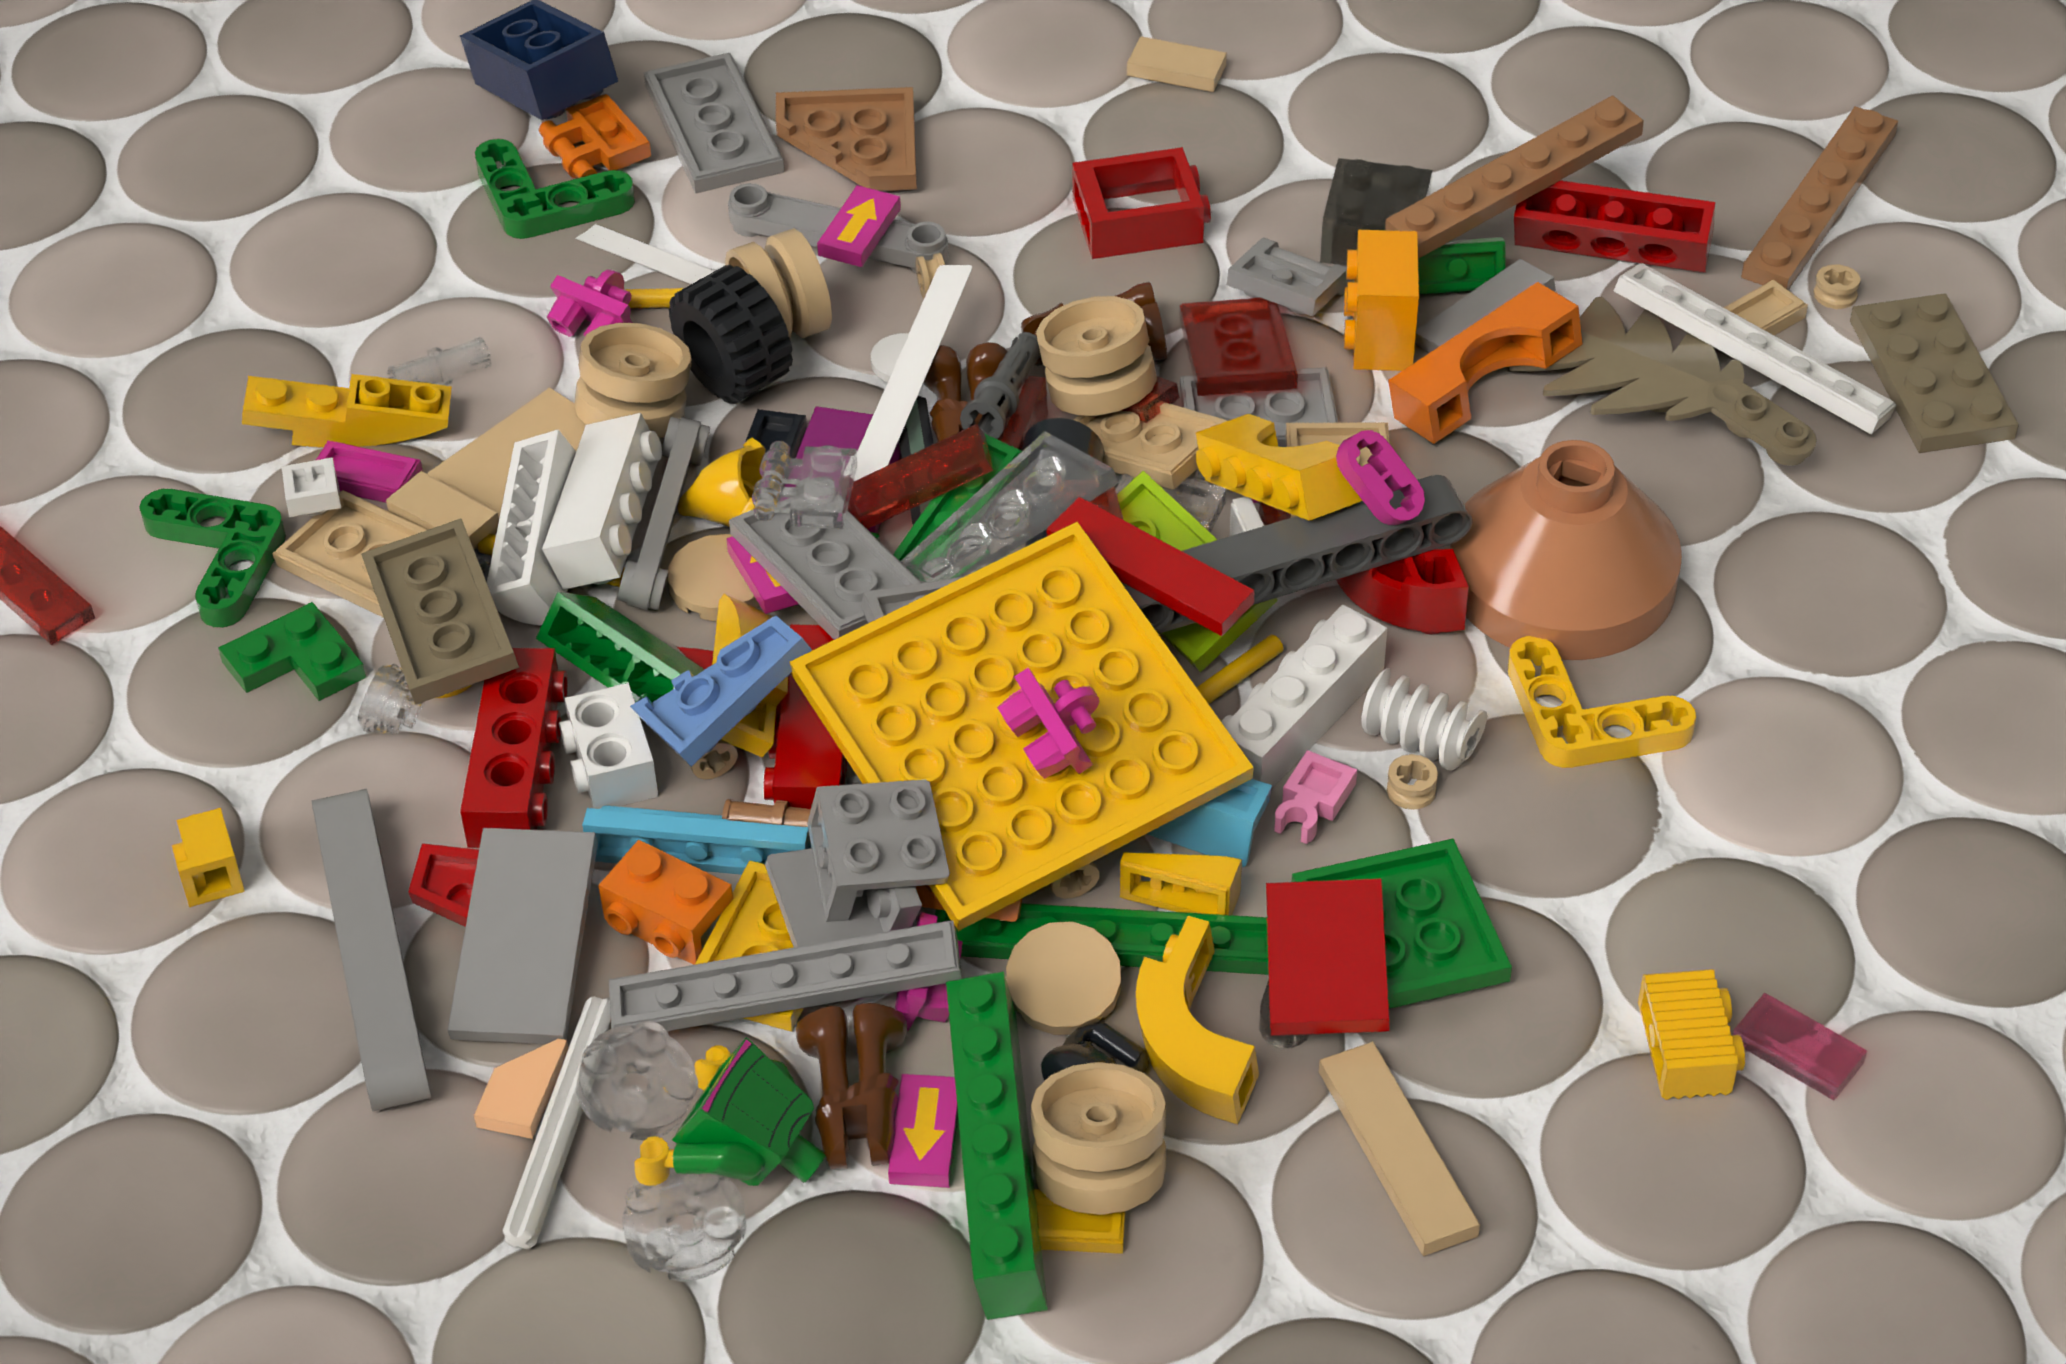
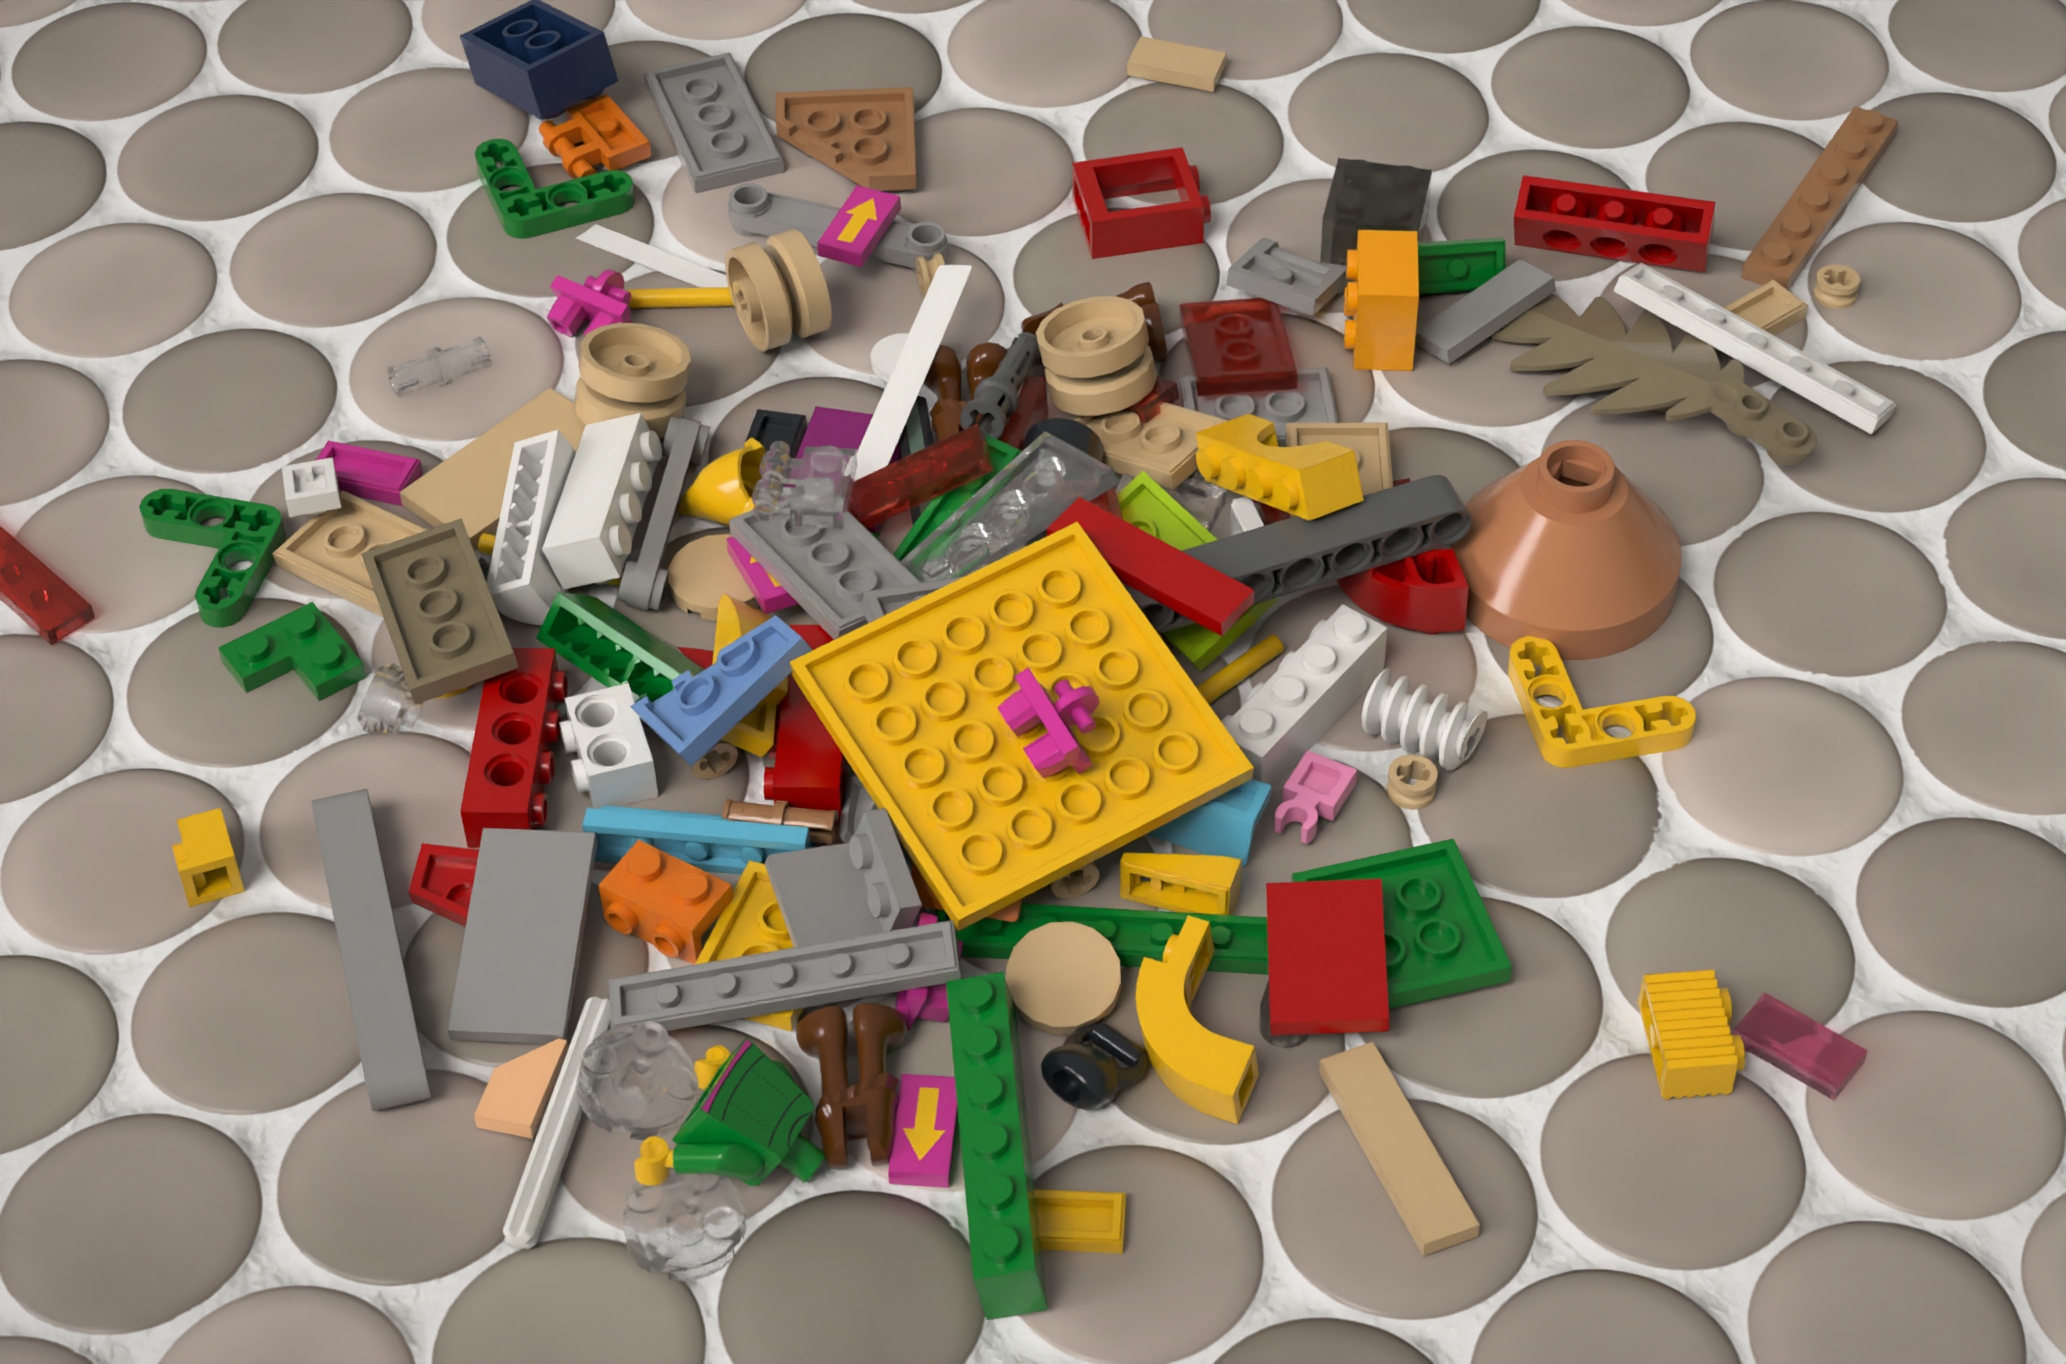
(364, 414): yellow slope -> none
(434, 503): tan tile -> none
(731, 333): black tyre -> none
(874, 840): light grey bracket -> none
(1099, 1138): tan wheel -> none
(1380, 477): dark pink beam -> none
(1518, 174): medium nougat plate -> none
(1525, 331): orange arch -> none
(1933, 373): dark tan plate -> none

